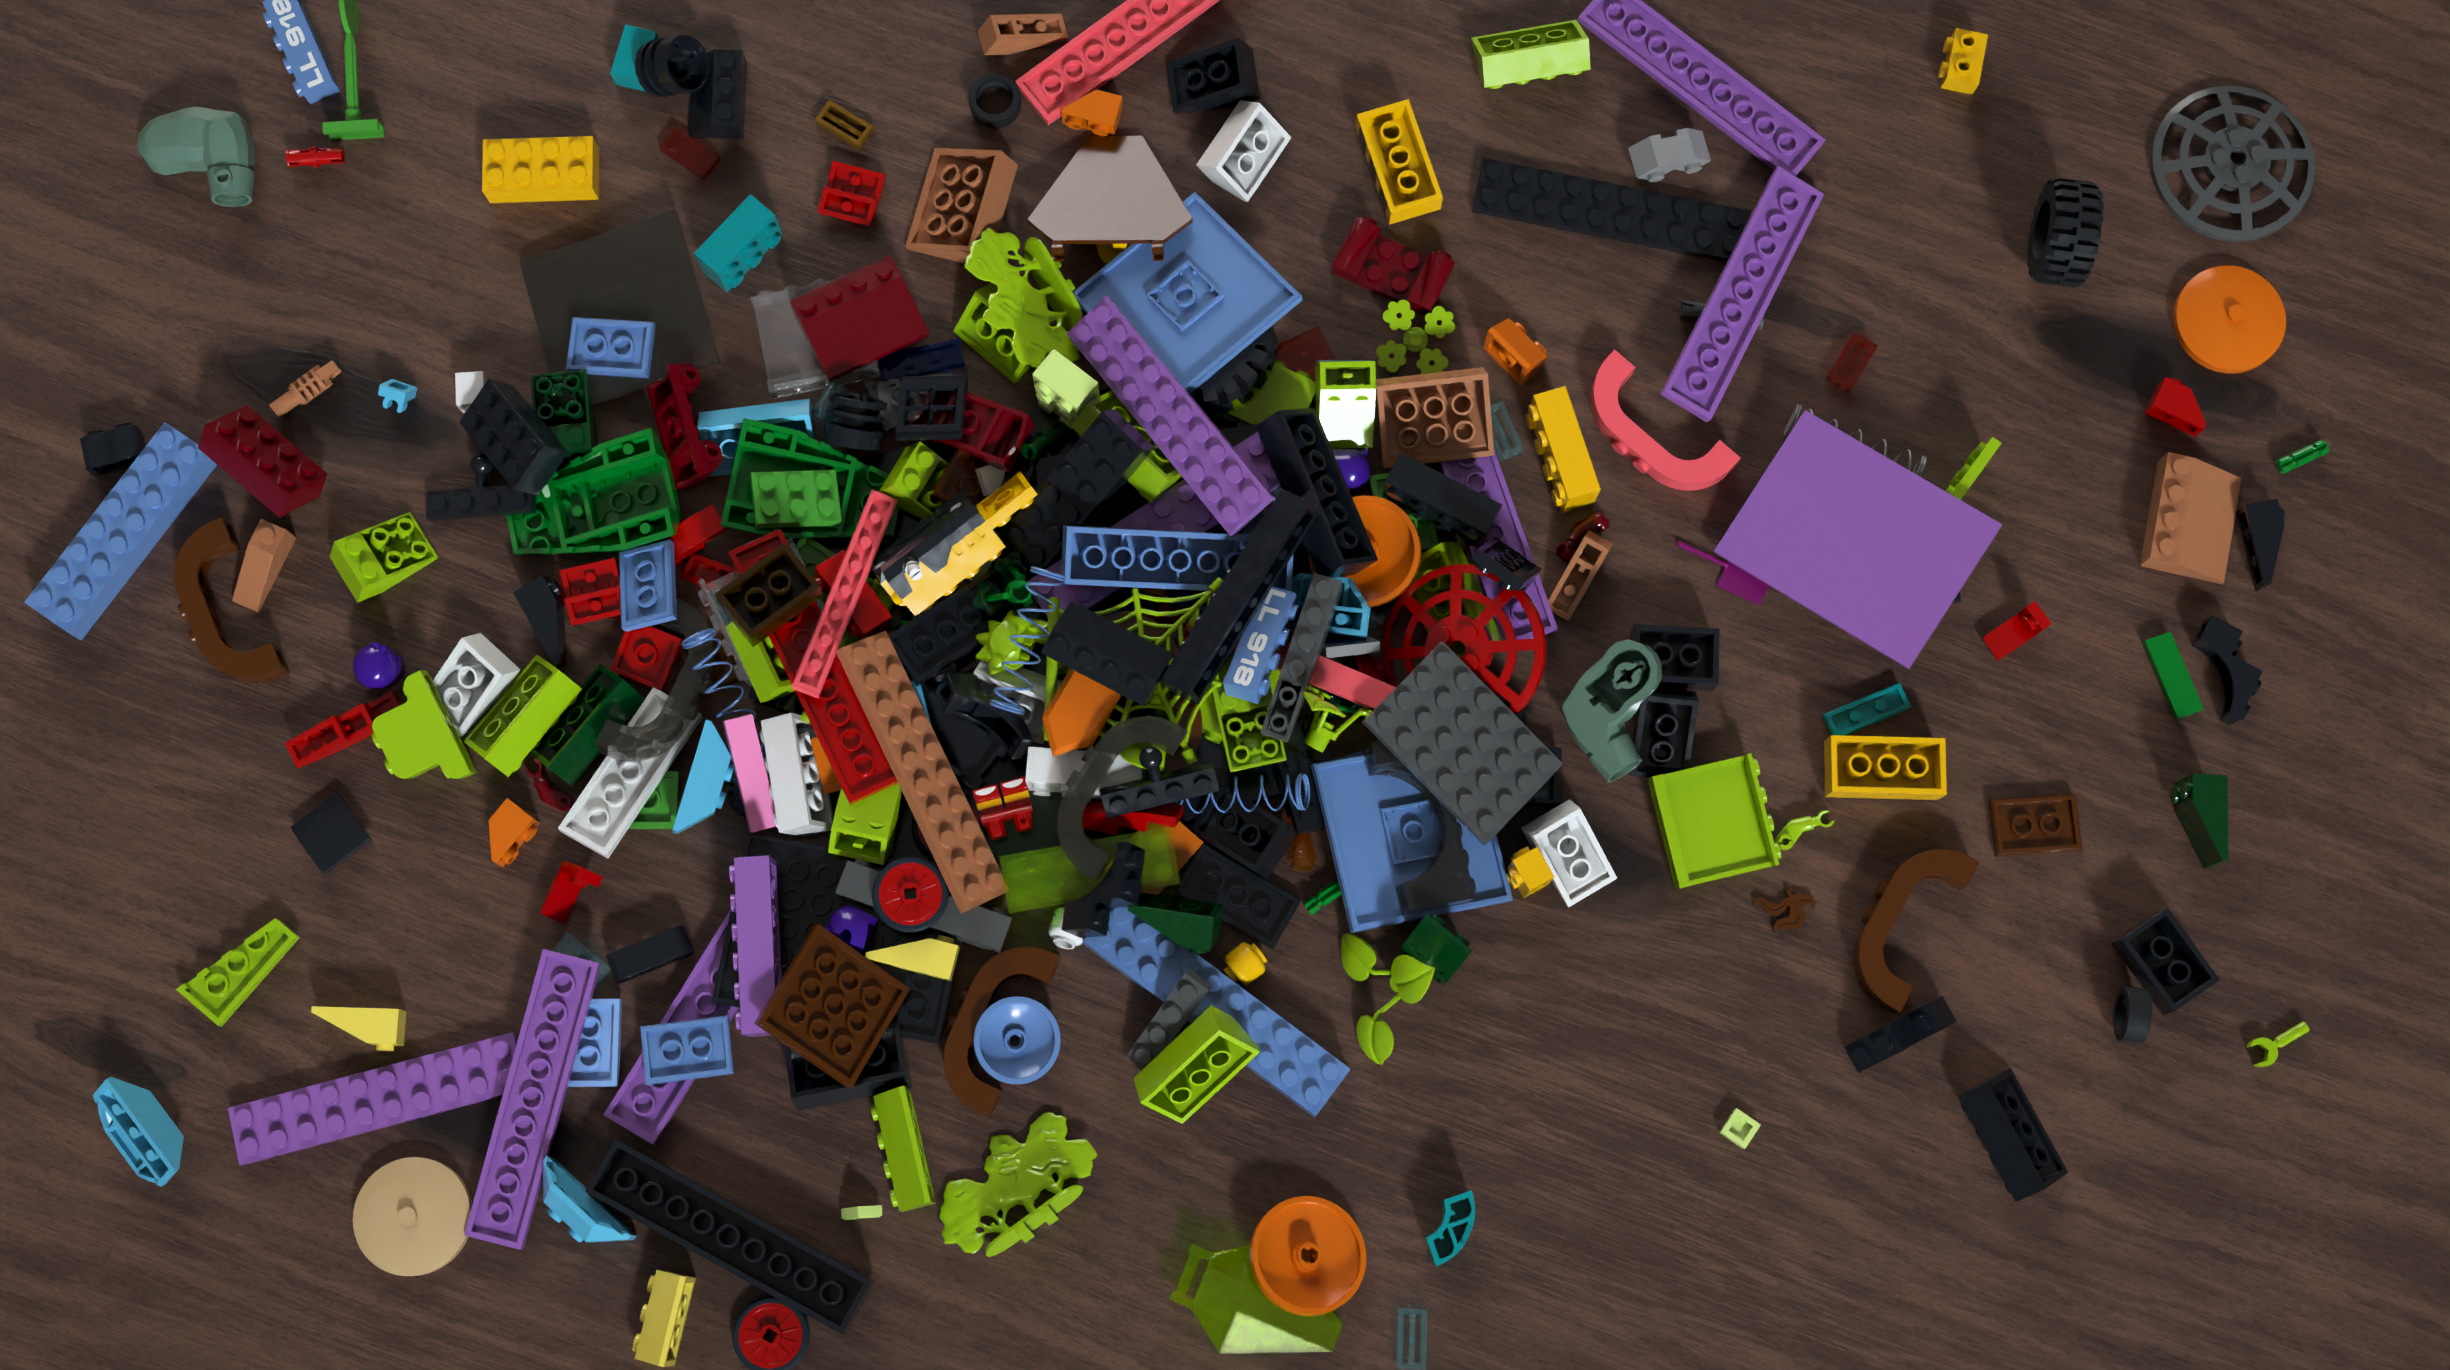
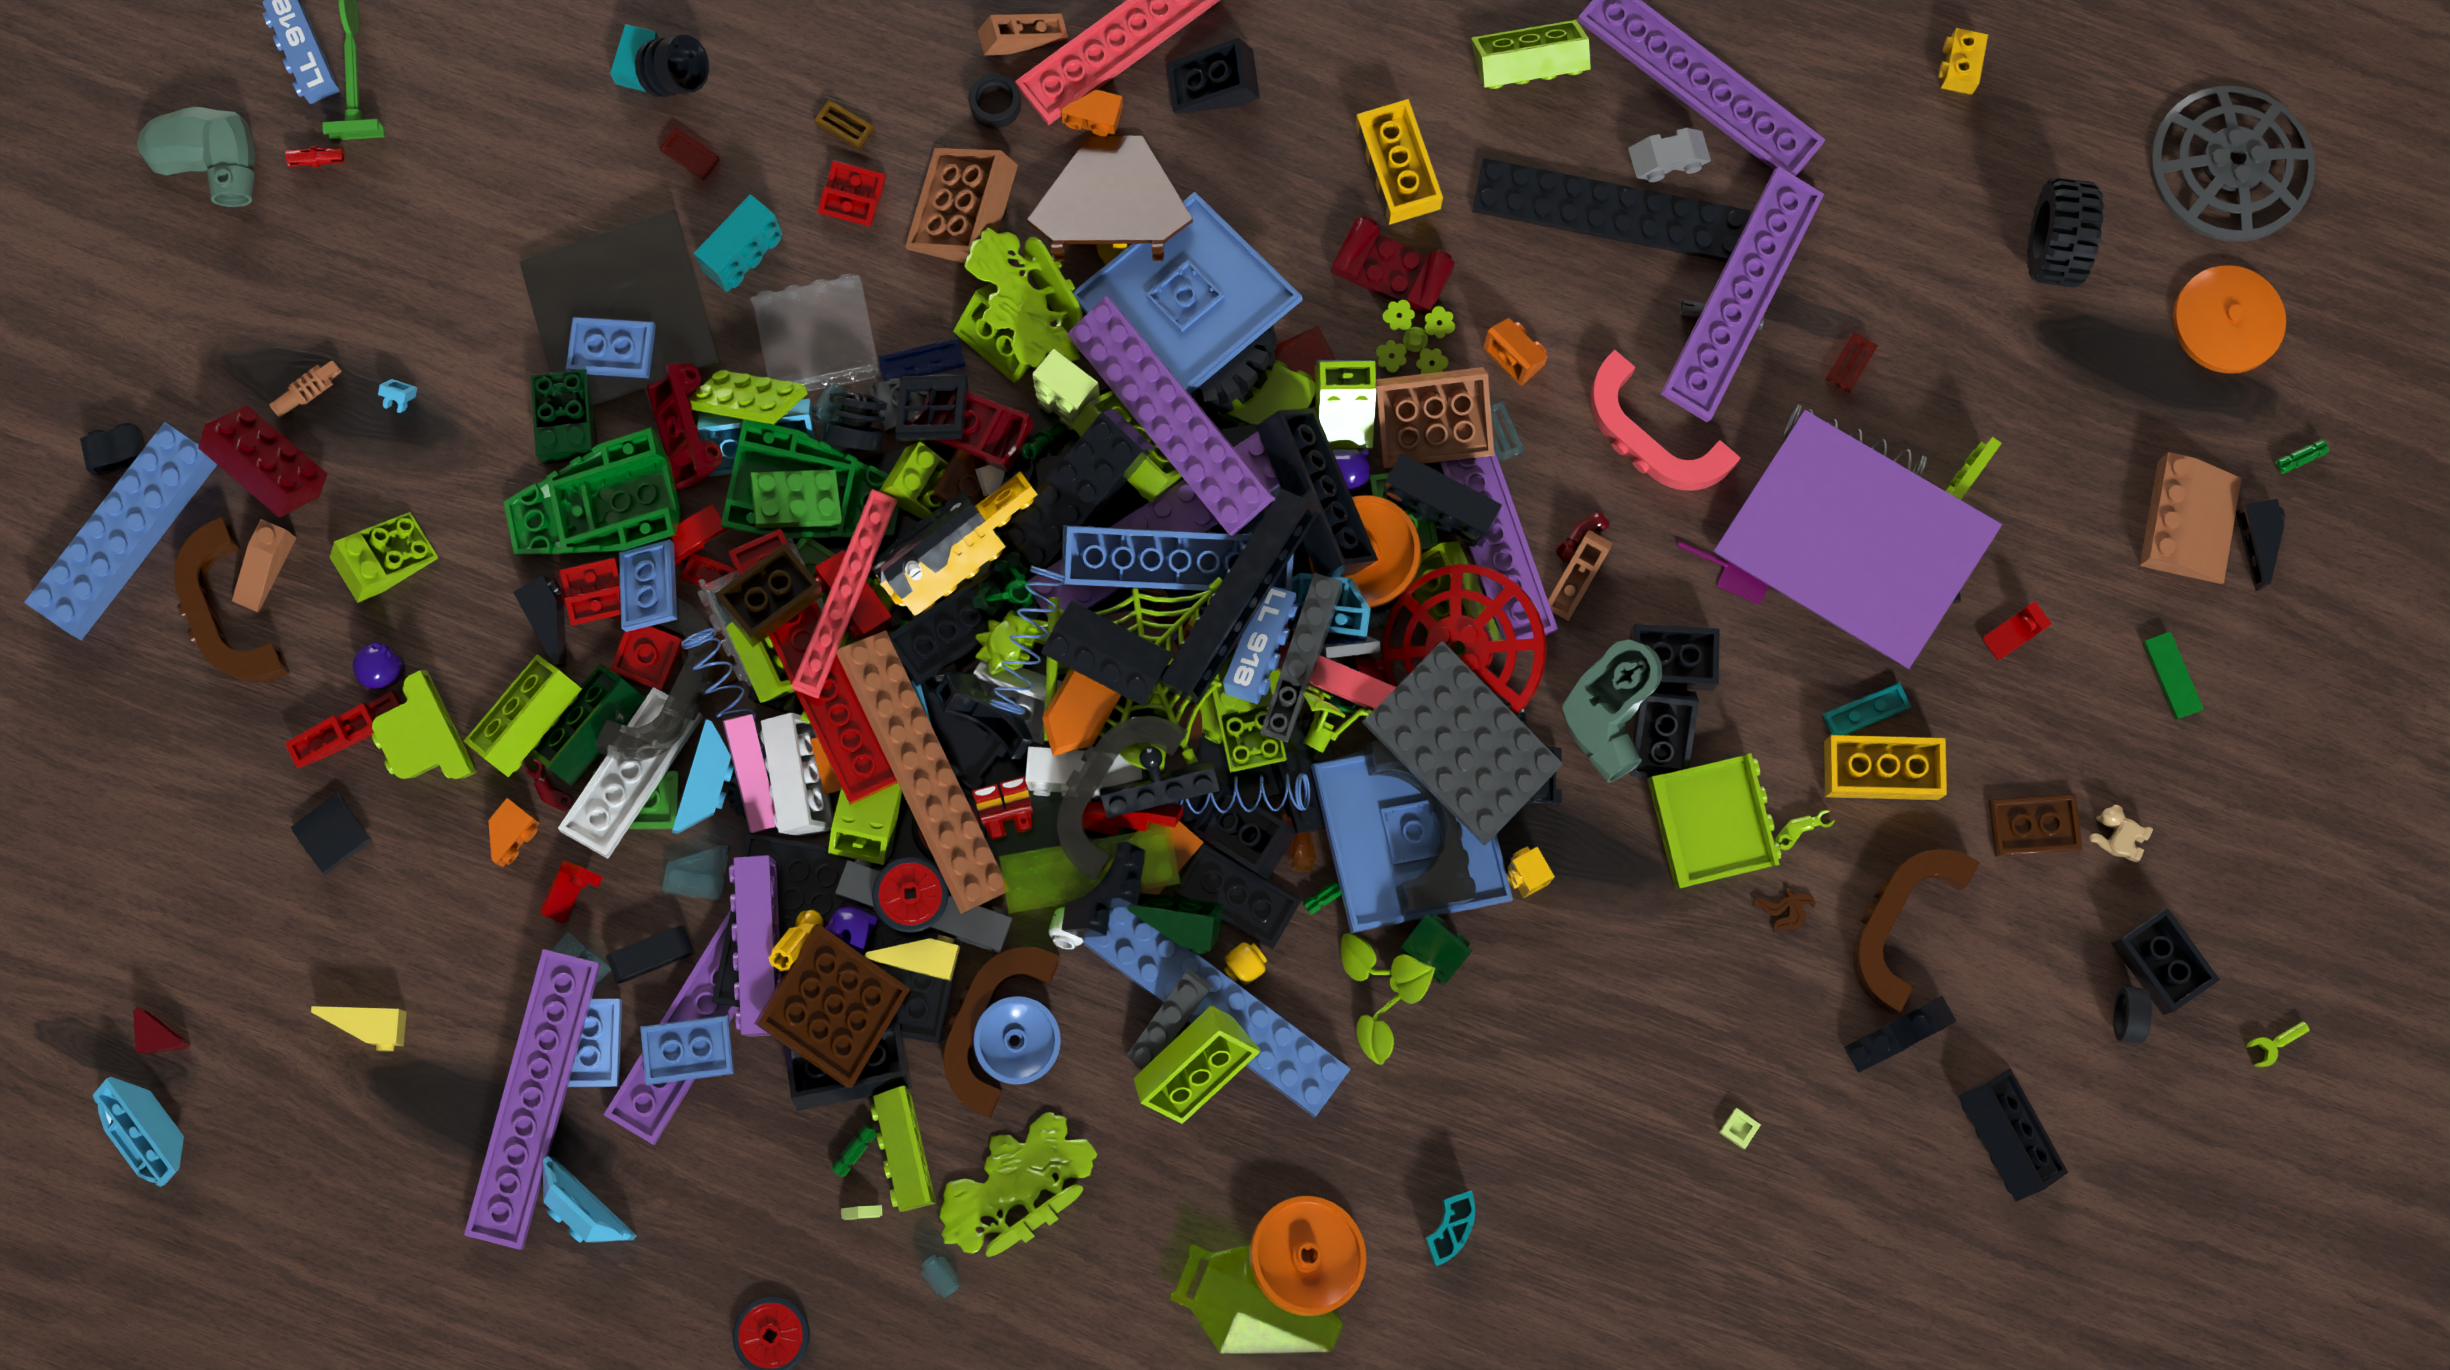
(153, 1035): none -> dark red slope
(230, 981): lime wing -> none
(372, 1099): medium lavender plate -> none
(412, 1216): tan dish -> none
(467, 387): white brick -> none
(473, 680): white slope -> none
(478, 501): black plate -> none
(513, 437): black brick -> none
(540, 169): yellow brick -> none
(663, 1318): light yellow slope -> none
(697, 874): none -> clear light blue wing
(720, 104): black slope -> none
(730, 1236): black brick -> none
(747, 396): none -> lime plate
(790, 945): none -> yellow piece
(854, 1150): none -> green axle
(859, 318): dark red slope -> none
(940, 1276): none -> clear light blue brick
(1244, 150): white slope -> none
(1423, 1339): clear light blue tile -> none
(1505, 563): black hinge -> none
(1563, 450): yellow brick -> none
(1570, 852): white slope -> none
(2125, 833): none -> tan animal
(2176, 406): red slope -> none
(2203, 813): dark green slope -> none
(2240, 680): black arch -> none

